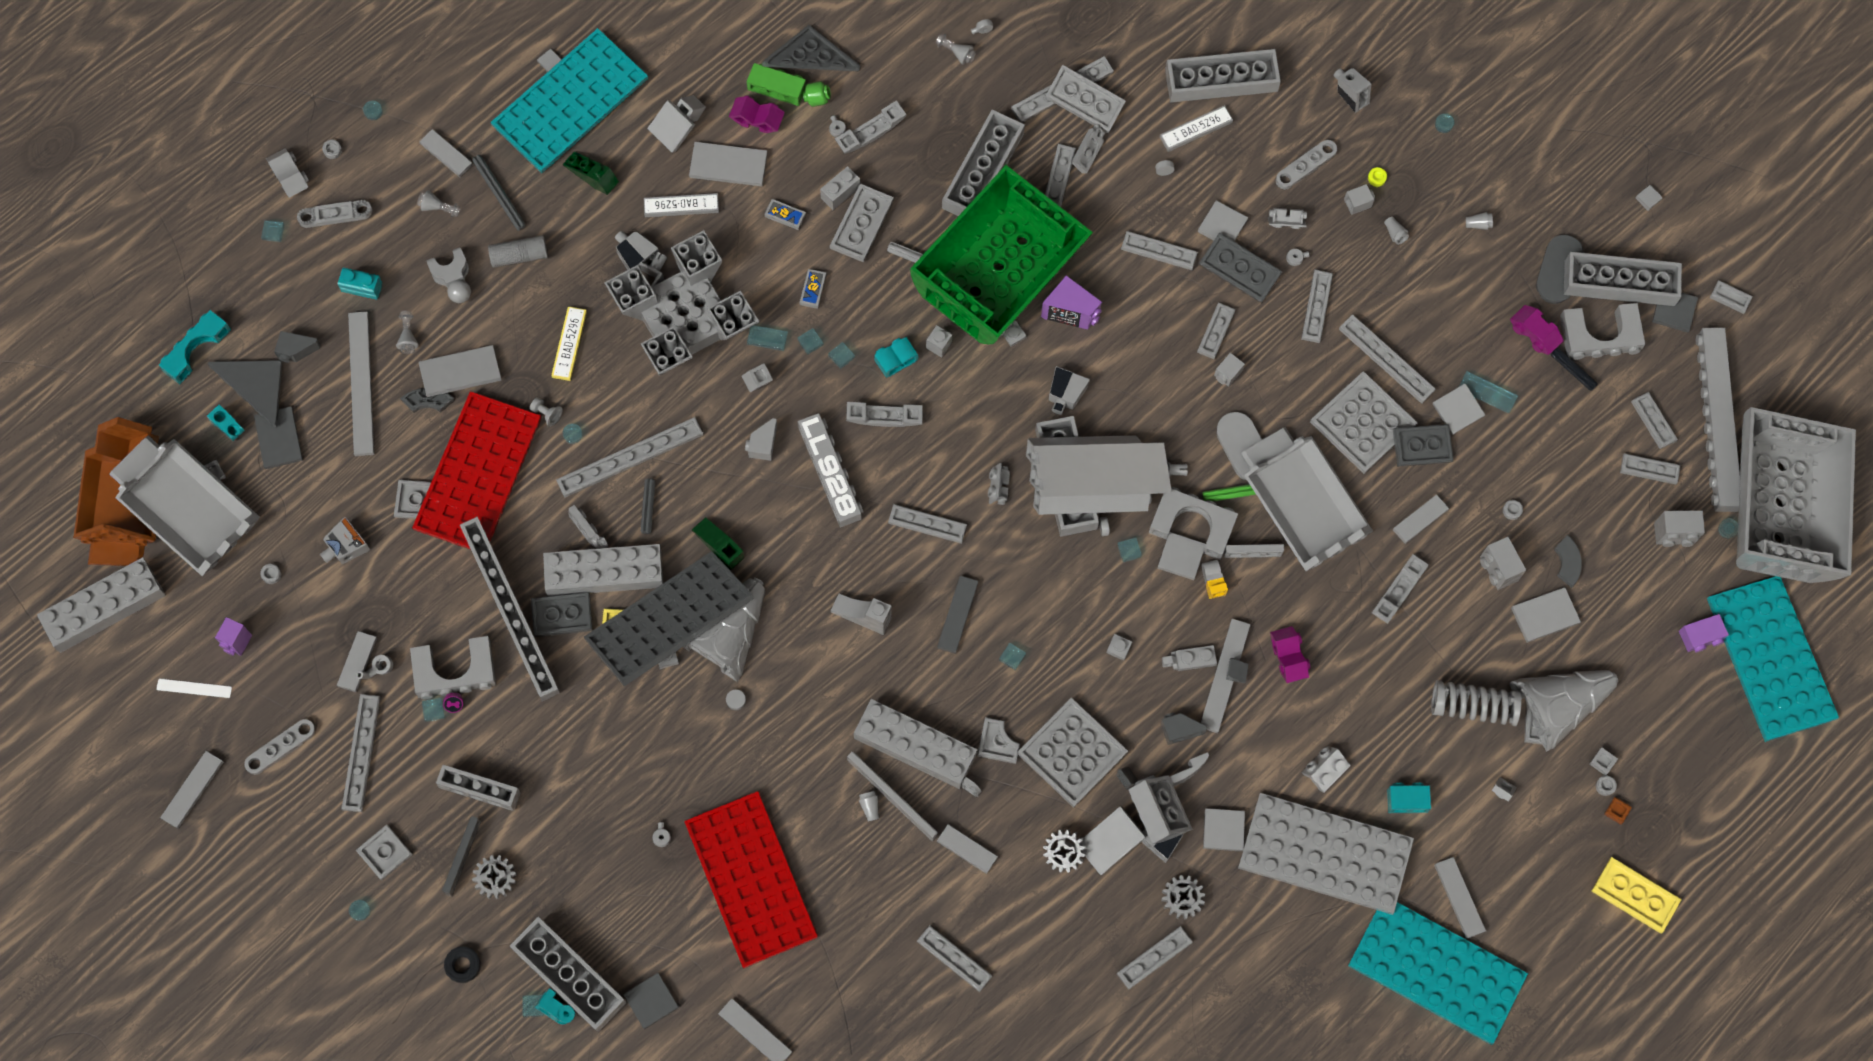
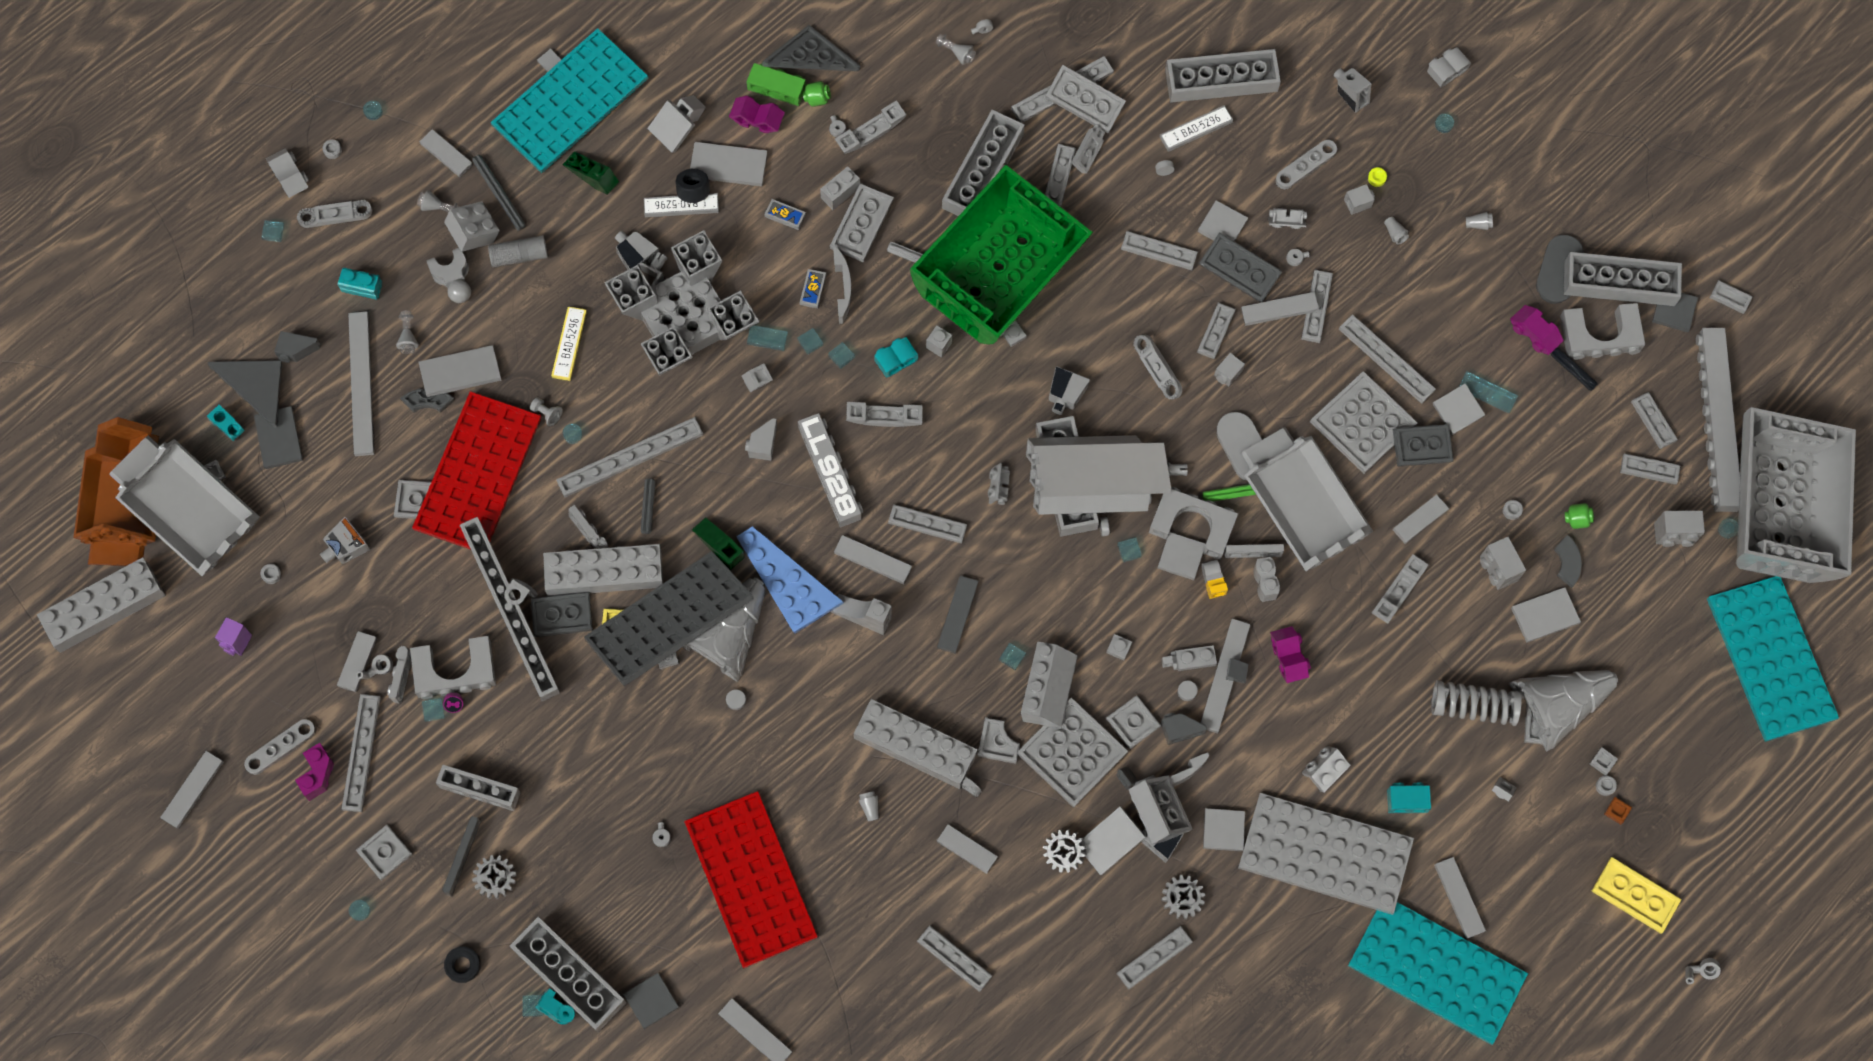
(194, 688): white sticker -> none
(208, 329): teal arch -> none
(316, 780): none -> magenta brick
(400, 675): none -> light grey hinge
(471, 226): none -> light grey brick
(522, 587): none -> light grey piece
(692, 185): none -> black tyre
(793, 589): none -> medium blue wing
(841, 266): none -> light grey slope
(873, 559): none -> light grey tile
(892, 796): light grey tile -> none
(1048, 685): none -> light grey slope
(1071, 305): medium lavender slope -> none
(1133, 722): none -> light grey tile
(1157, 366): none -> light grey plate
(1187, 690): none -> light grey tile
(1264, 574): none -> light grey brick
(1279, 308): none -> light grey tile
(1448, 67): none -> light grey brick
(1579, 516): none -> bright green head
(1649, 197): light grey tile -> none
(1704, 633): medium lavender brick -> none
(1706, 972): none -> light grey plate

